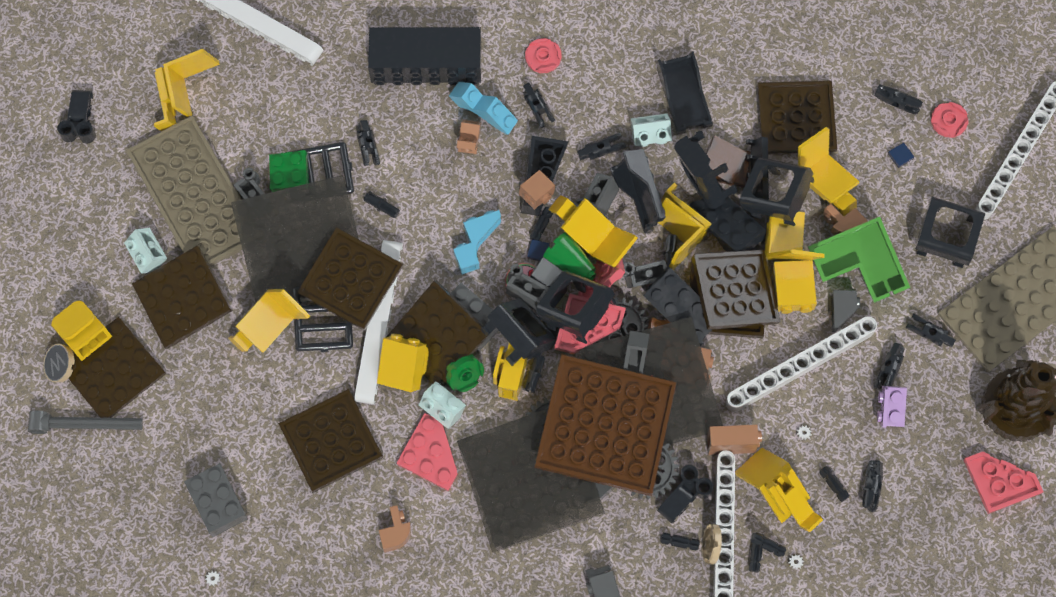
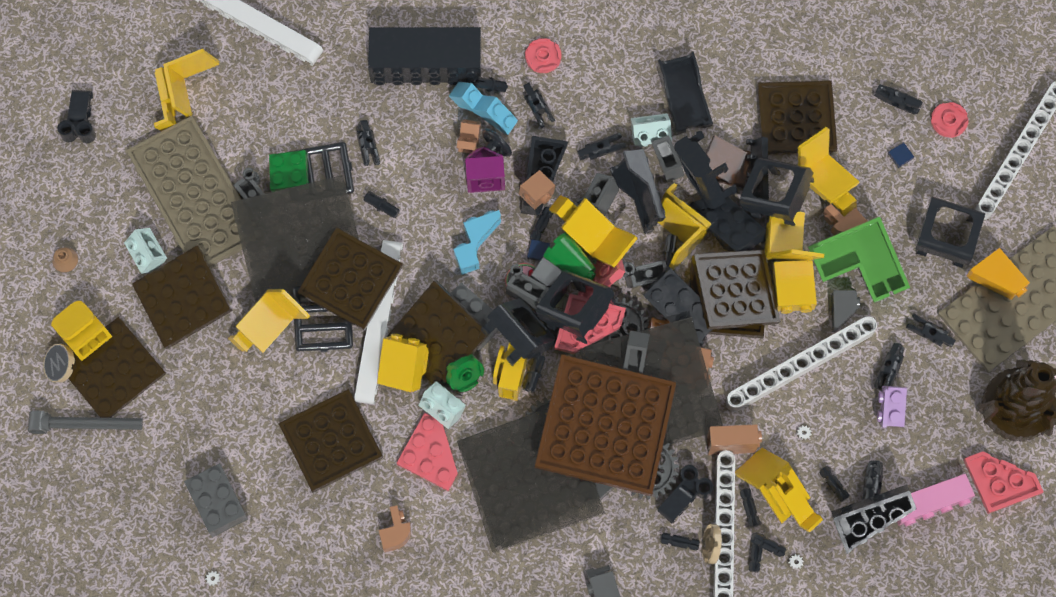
(65, 259): none -> medium nougat cone
(486, 166): none -> magenta piece
(490, 84): none -> black axle
(668, 158): none -> dark grey slope
(749, 506): none -> black axle
(872, 515): none -> black wedge
(939, 498): none -> bright pink brick
(999, 275): none -> light orange slope

